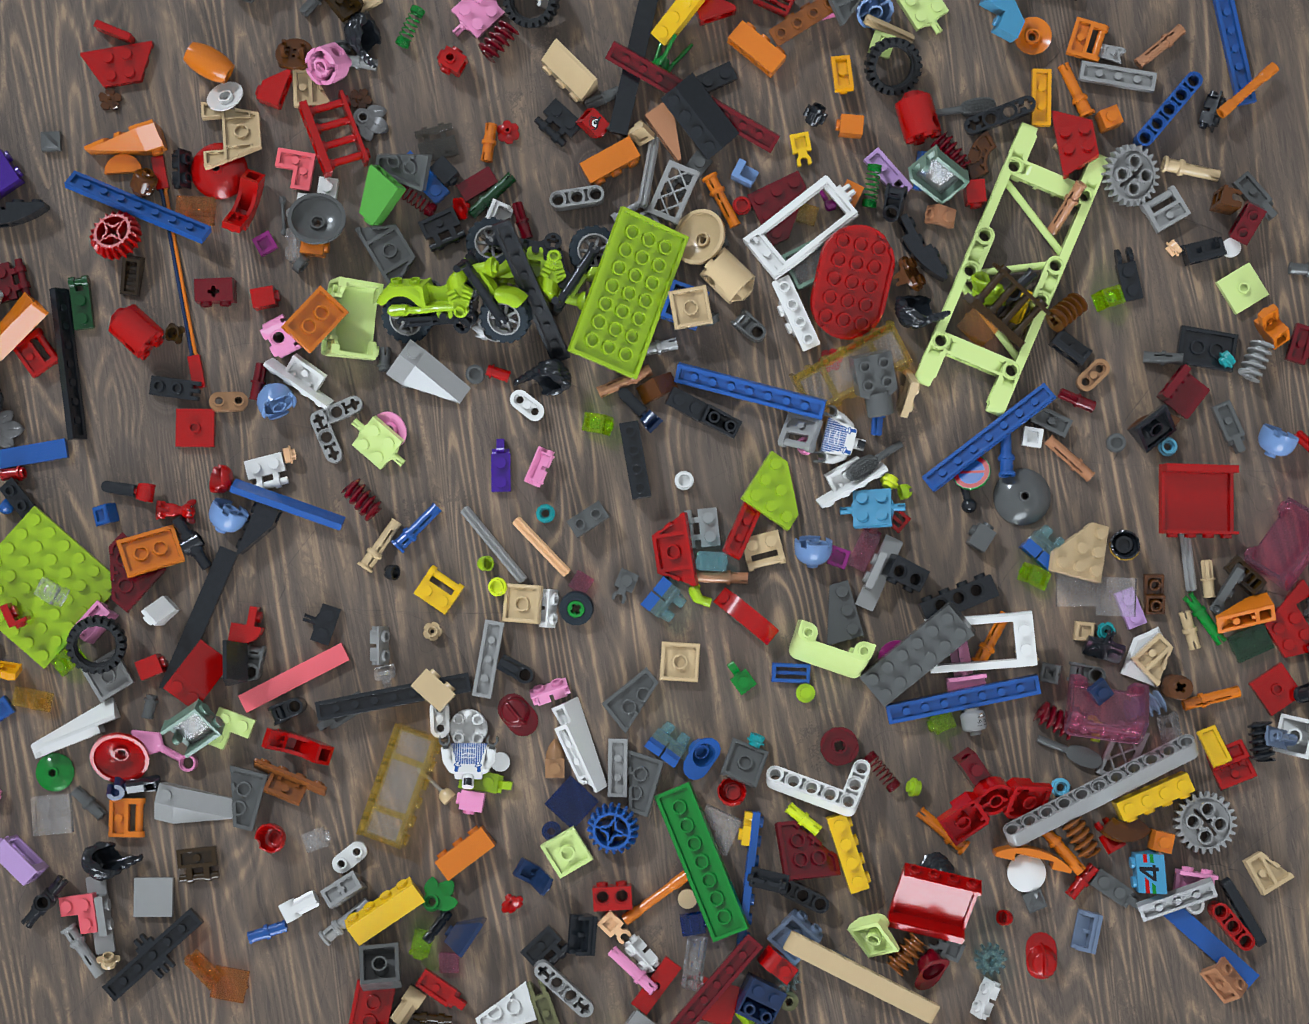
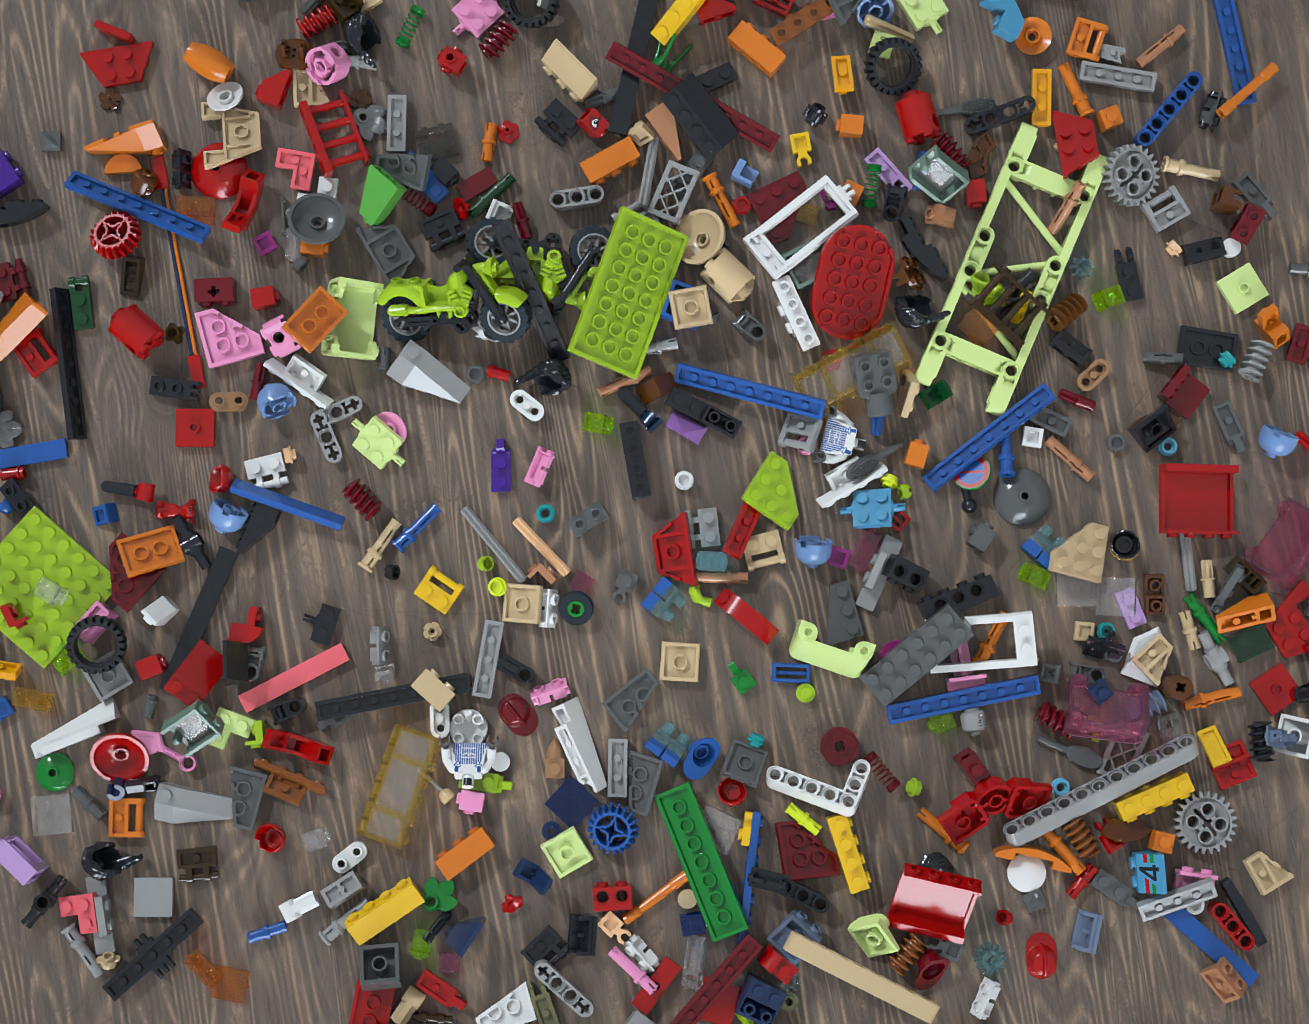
(226, 339): none -> bright pink plate
(258, 730): none -> lime bracket
(317, 21): none -> red piece
(396, 124): none -> light grey plate
(548, 573): none -> nougat bracket
(686, 427): none -> medium lavender slope
(916, 454): none -> orange brick
(935, 394): none -> dark green bracket
(1078, 270): none -> clear light blue gear
(1215, 658): none -> light grey pin

